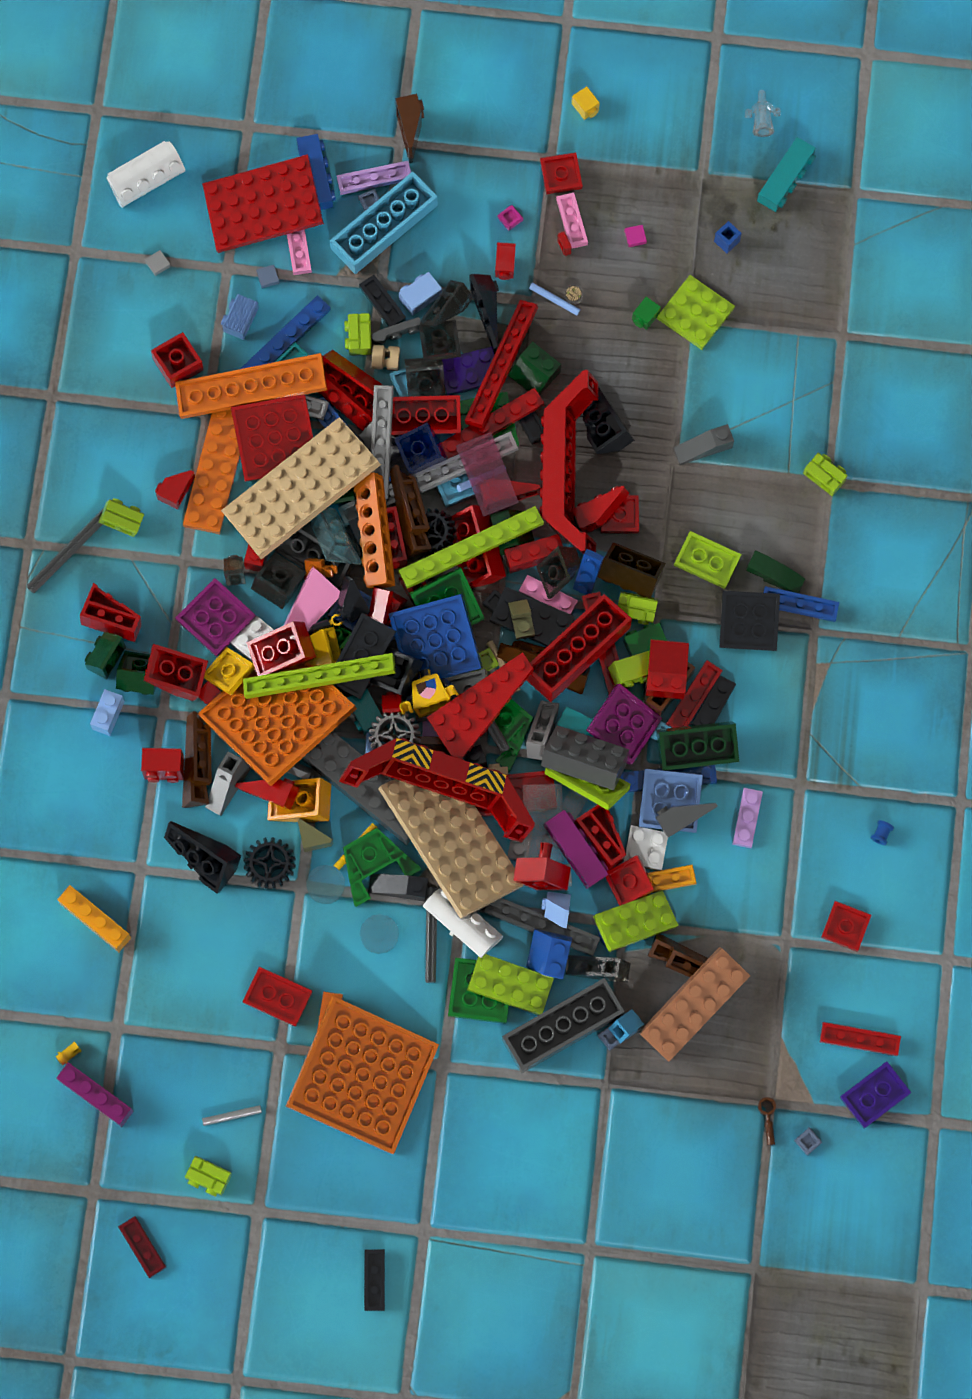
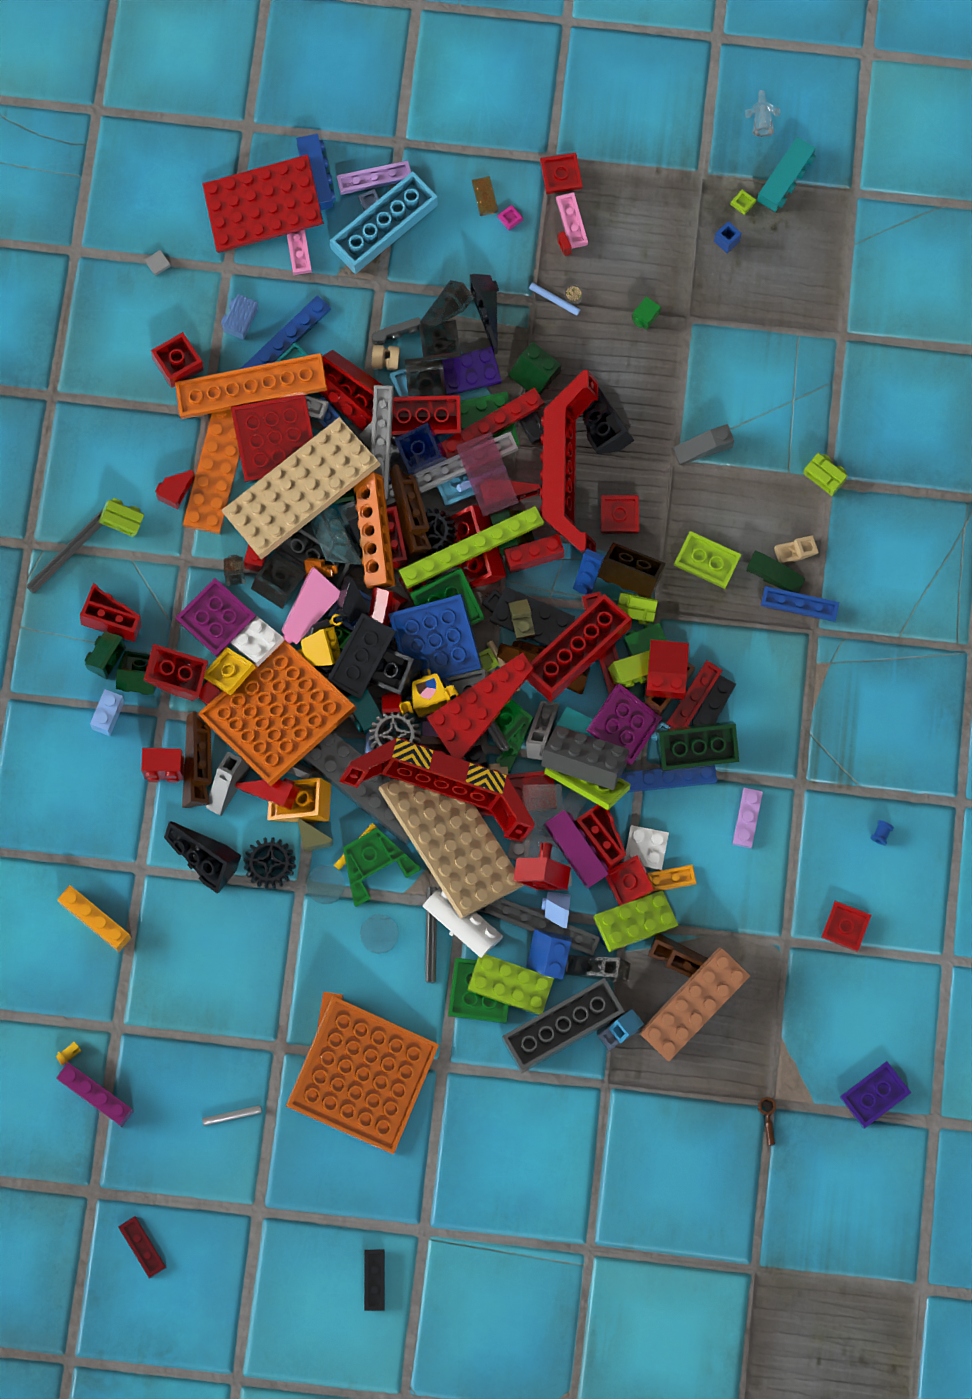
(145, 173): white container -> none
(208, 1176): lime brick -> none
(267, 276): sand blue tile -> none
(277, 996): red plate -> none
(281, 649): red slope -> none
(319, 675): lime plate -> none
(359, 334): lime brick -> none
(382, 301): black plate -> none
(399, 886): black slope -> none
(409, 116): reddish brown slope -> none
(419, 293): light blue brick -> none
(484, 196): none -> clear orange plate
(501, 364): red plate -> none
(505, 261): red slope -> none
(535, 589): bright pink plate -> none
(558, 569): clear smoke slope -> none
(585, 103): yellow brick -> none
(597, 511): red slope -> none
(635, 236): dark pink tile -> none
(668, 790): medium blue plate -> none
(678, 817): dark grey slope -> none
(695, 312): lime plate -> none
(743, 202): none -> lime tile
(749, 620): black plate -> none
(796, 550): none -> tan slope
(808, 1141): sand blue tile -> none
(860, 1039): red plate -> none

